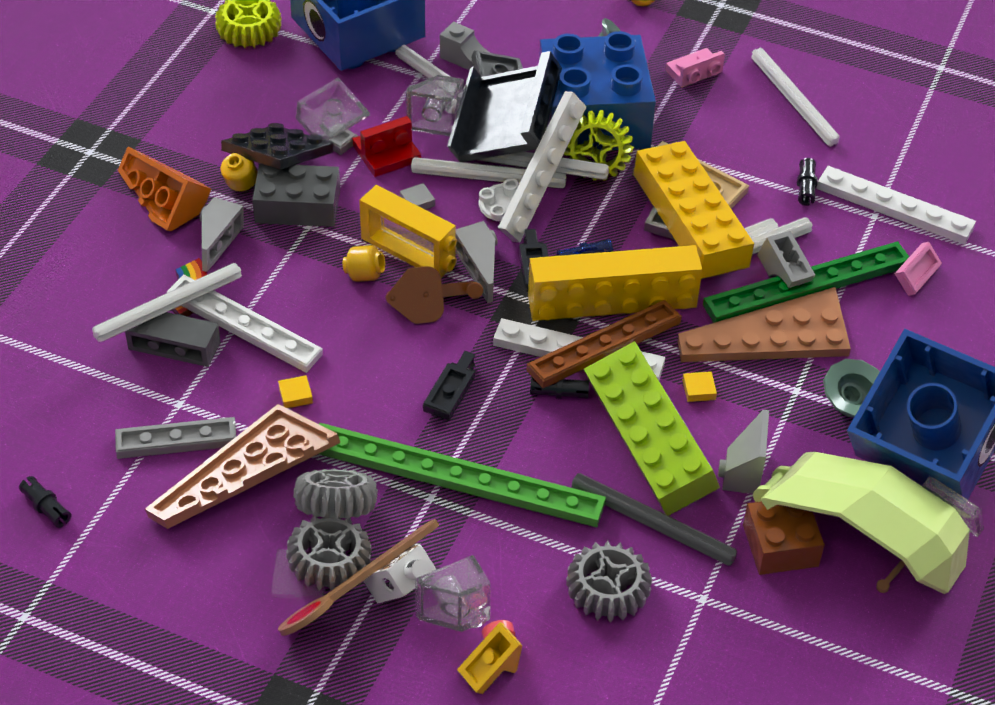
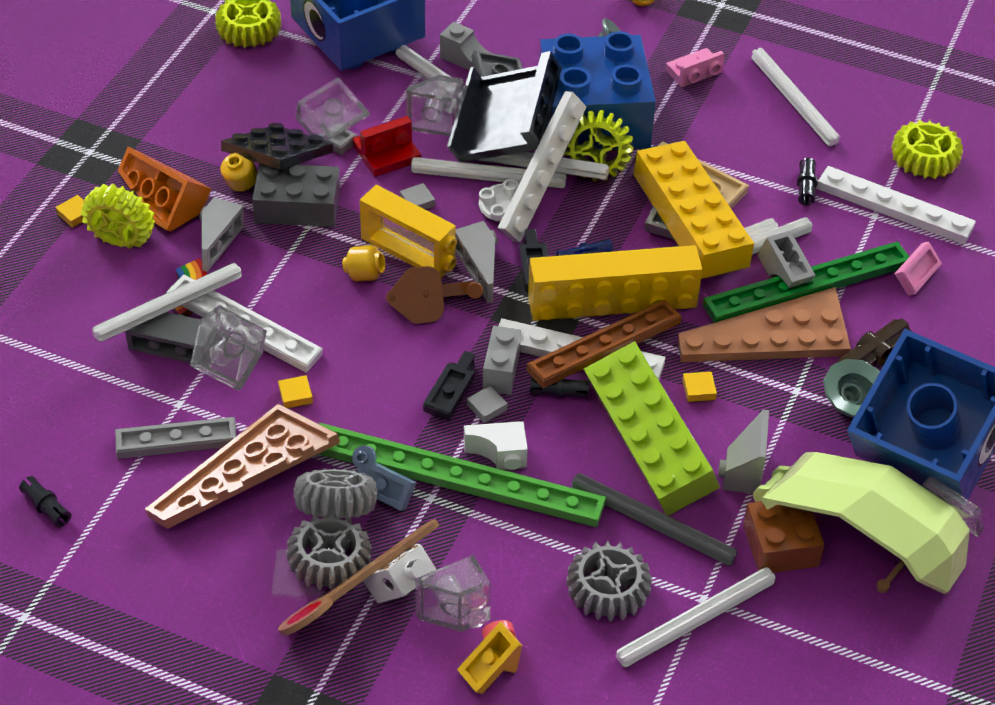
(71, 210): none -> yellow tile
(117, 216): none -> neon yellow gear
(227, 347): none -> clear slope
(391, 486): none -> sand blue hinge
(487, 404): none -> light grey tile
(499, 442): none -> white arch
(502, 359): none -> light grey brick
(695, 617): none -> white axle
(877, 346): none -> dark brown piece
(927, 149): none -> neon yellow gear

